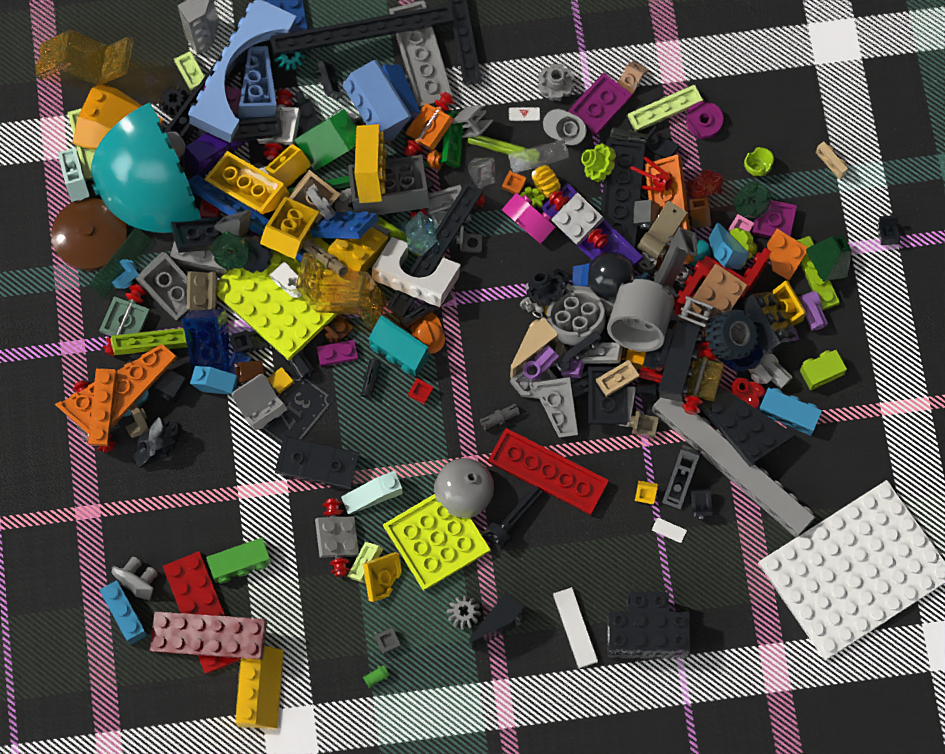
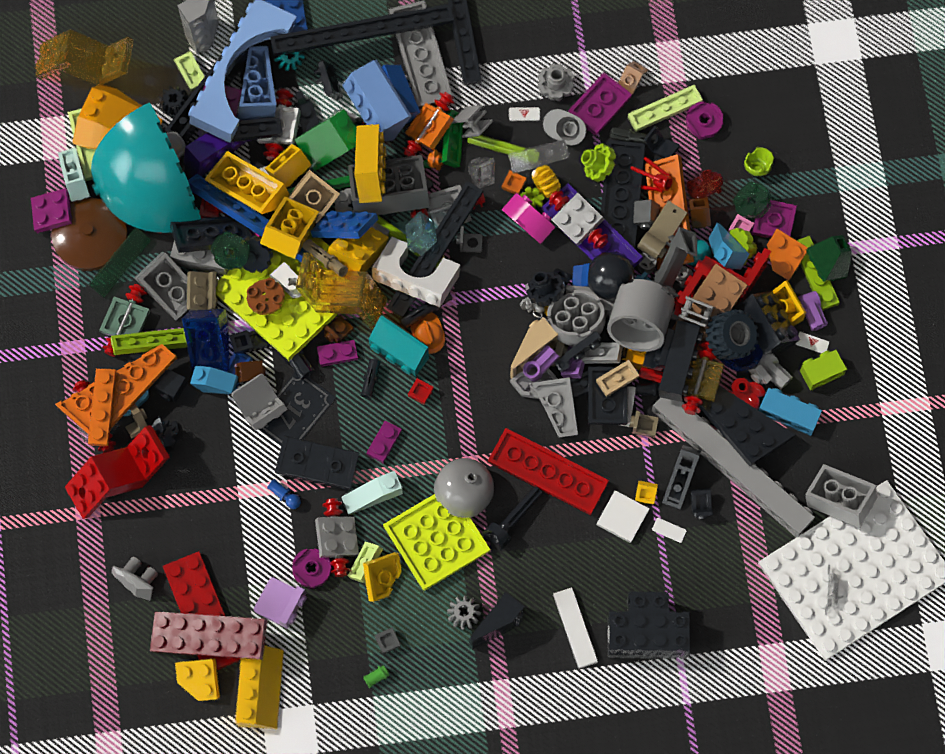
(51, 210): none -> magenta plate
(116, 472): none -> red bracket
(123, 612): dark azure brick -> none
(126, 278): dark azure bracket -> none
(199, 678): none -> yellow plate
(235, 223): dark grey slope -> none
(239, 561): bright green brick -> none
(257, 300): none -> dark orange plate
(280, 380): yellow tile -> none
(280, 602): none -> lavender bracket
(292, 500): none -> blue pin
(311, 579): none -> magenta plate
(320, 202): light grey plate -> none
(384, 442): none -> magenta plate
(499, 416): dark grey pin -> none
(622, 516): none -> white tile
(812, 343): none -> white sticker
(829, 157): tan plate -> none
(831, 589): none -> light grey piece
(841, 495): none -> light grey brick
(888, 230): black bracket -> none

